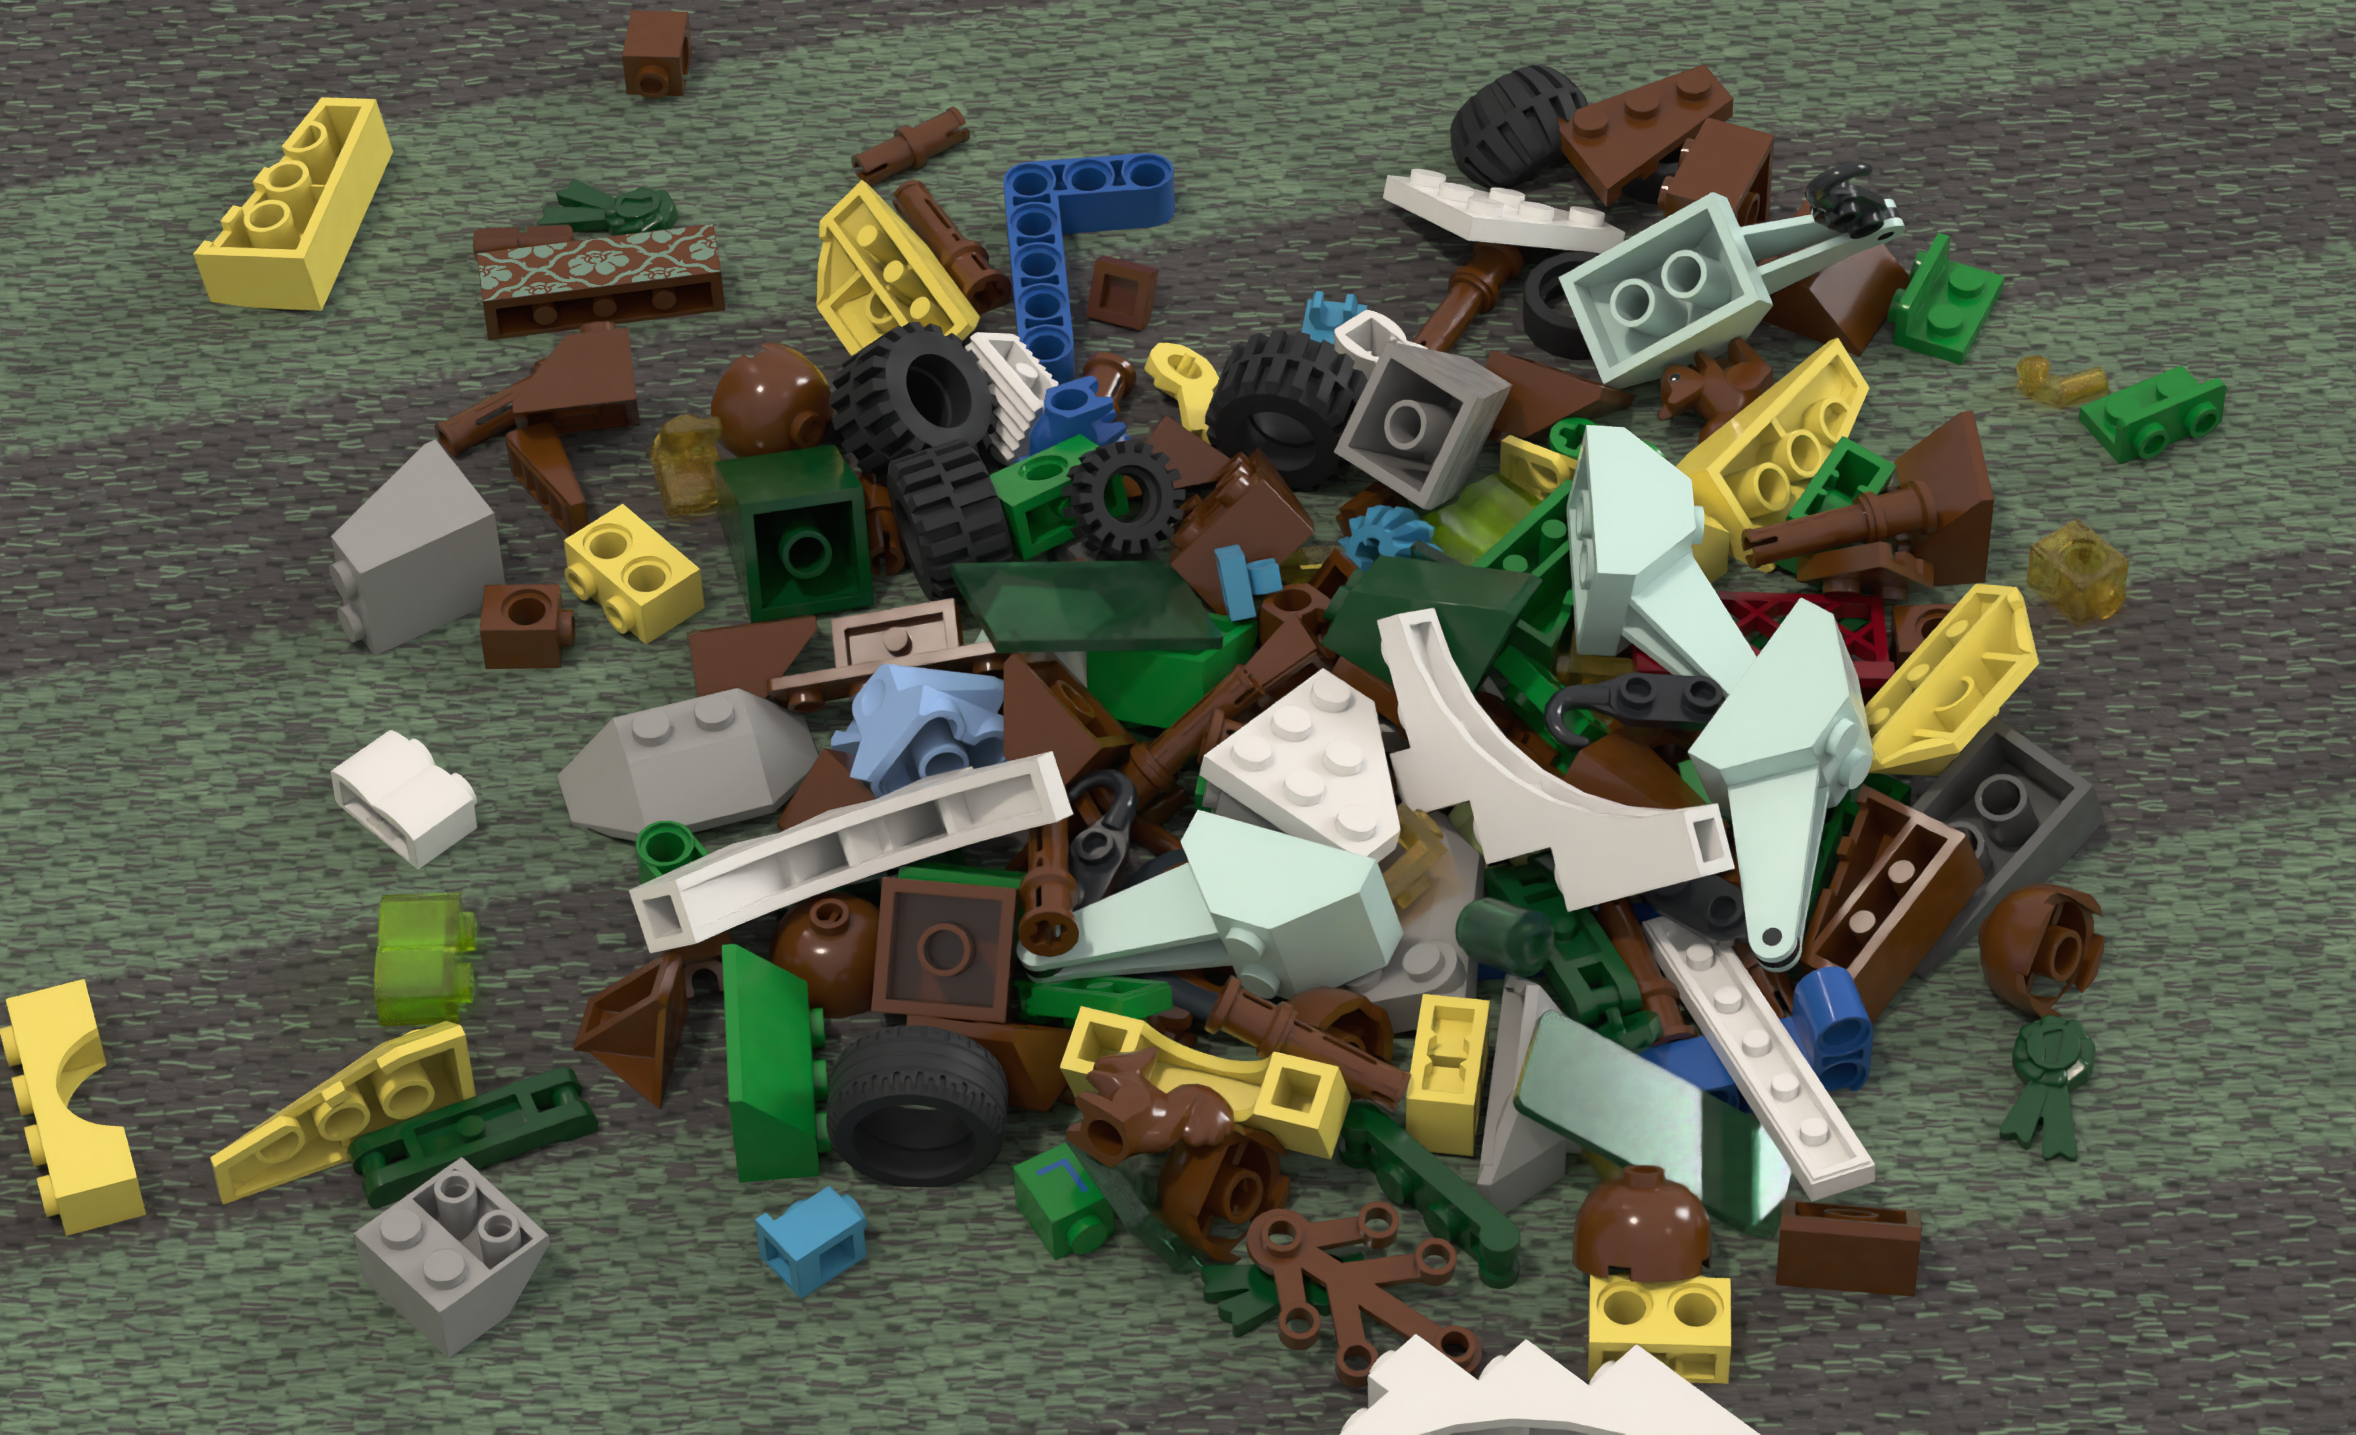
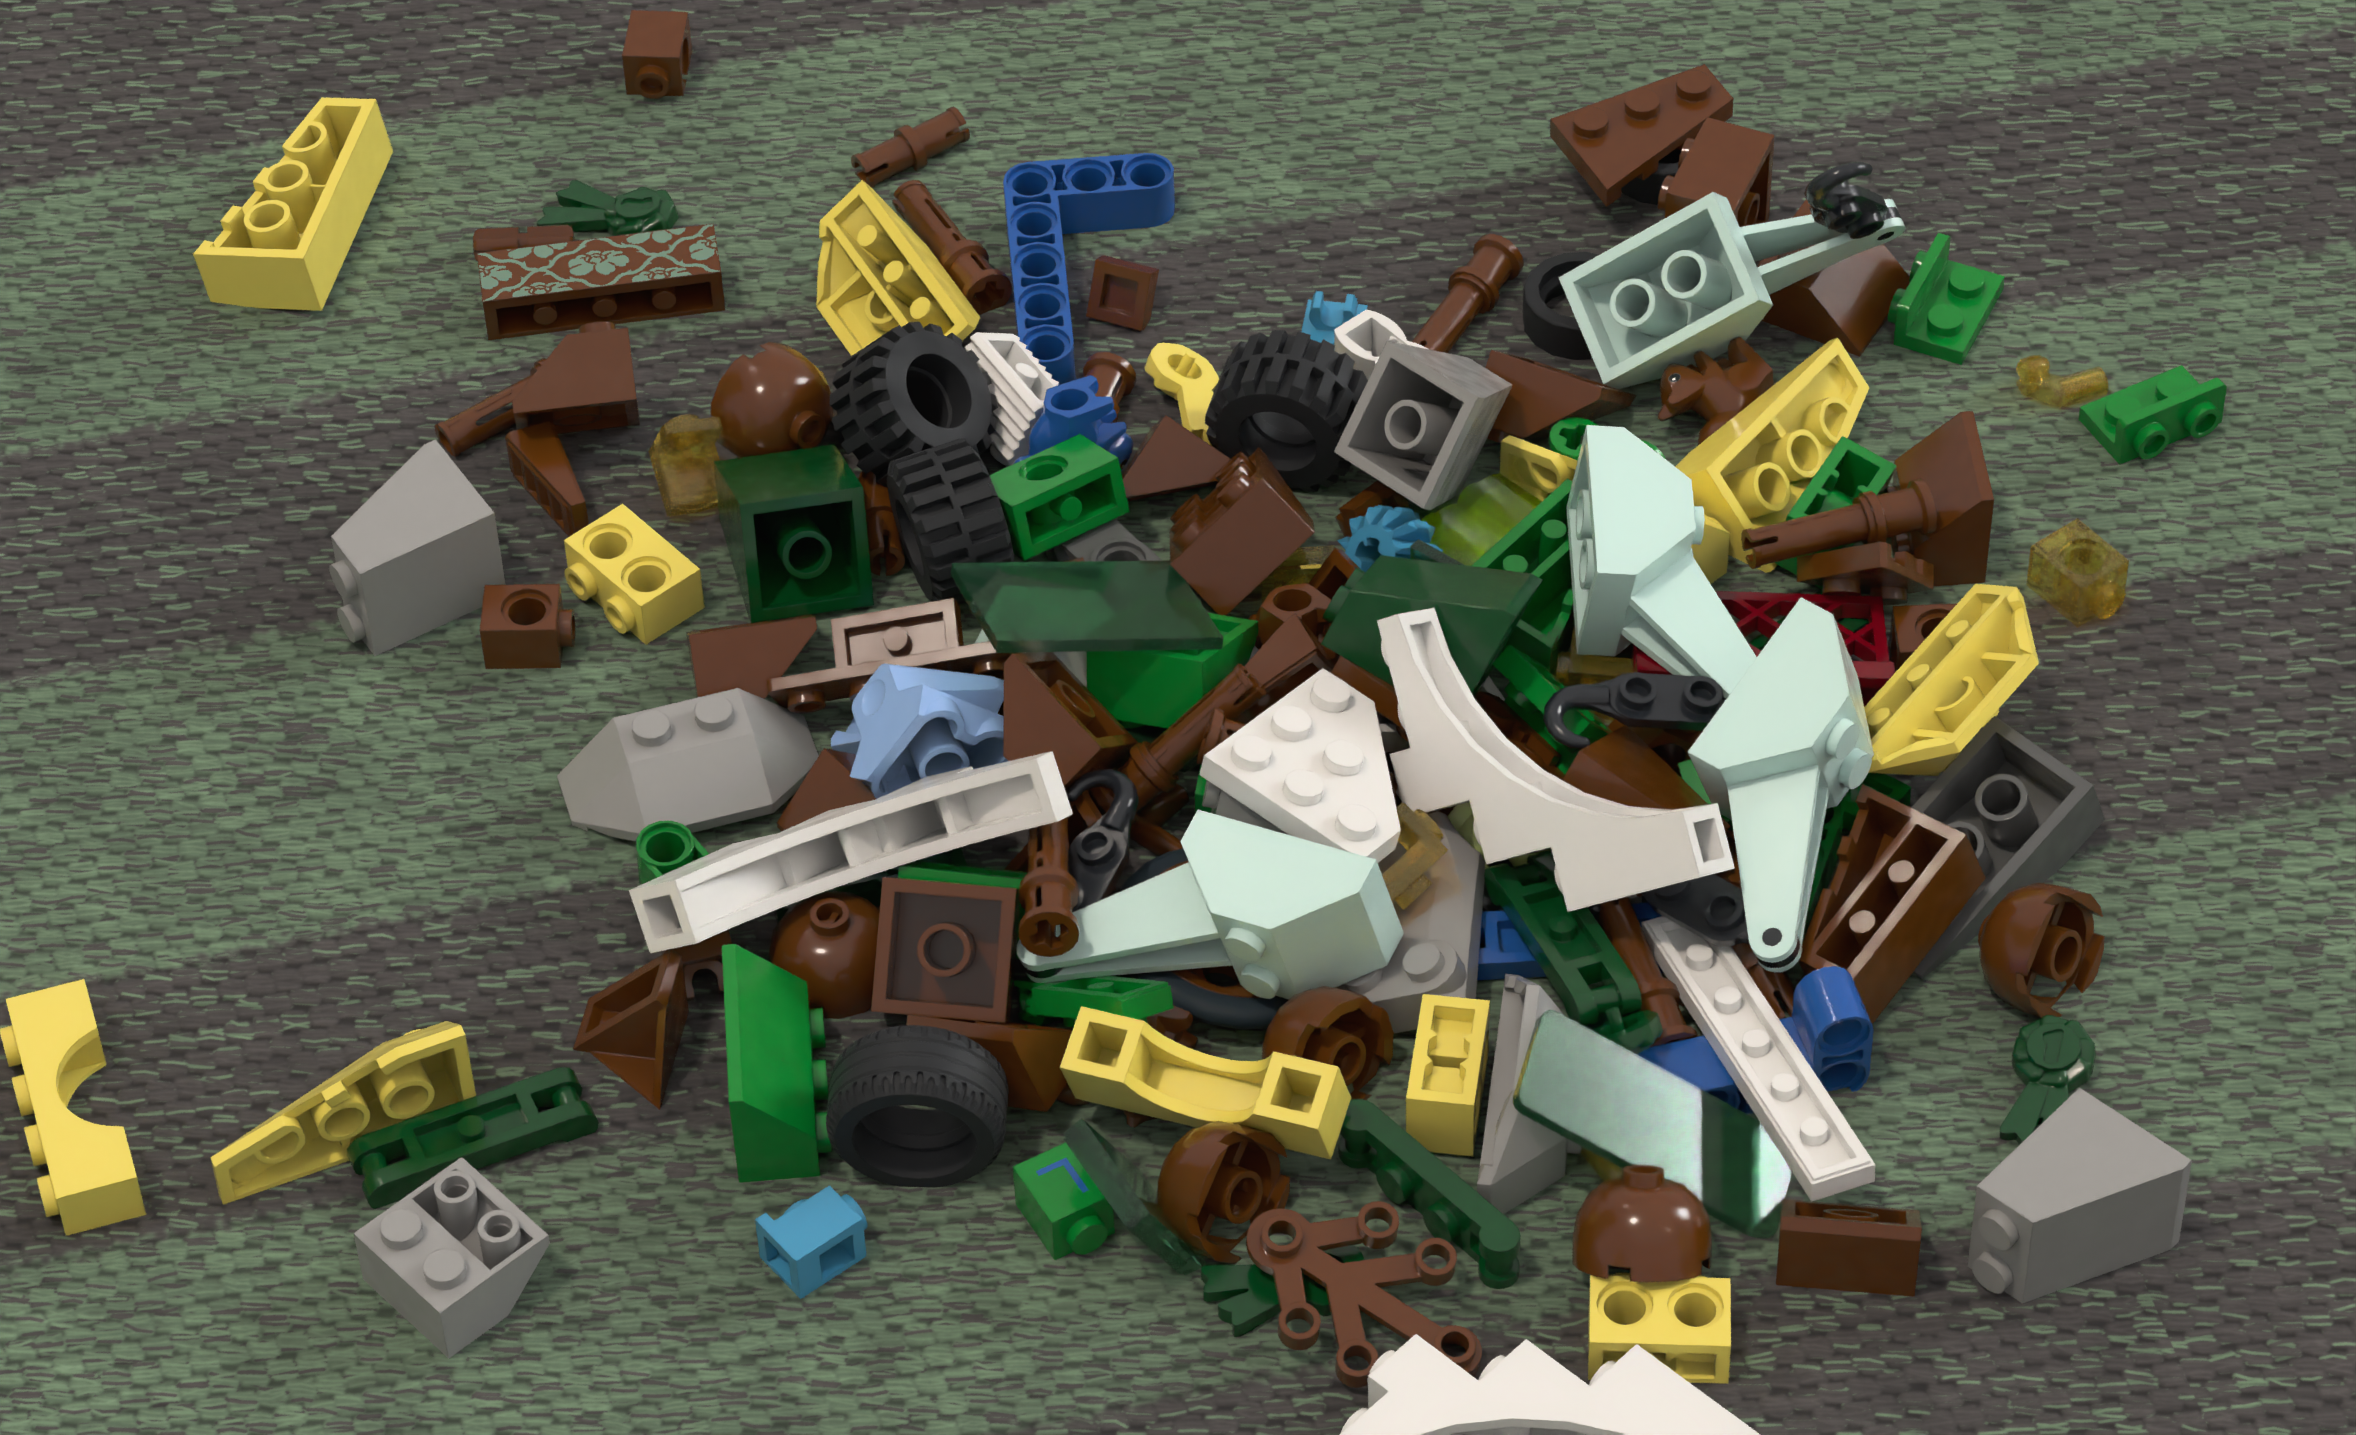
(405, 797): white brick -> none
(422, 959): clear neon green brick -> none
(1139, 1118): reddish brown animal -> none
(1157, 492): black tyre -> none
(1243, 580): dark azure tile -> none
(1278, 1030): reddish brown pin -> none
(1500, 215): white plate -> none
(1505, 936): clear green brick -> none
(1513, 126): black wheel -> none
(2076, 1202): none -> light grey slope

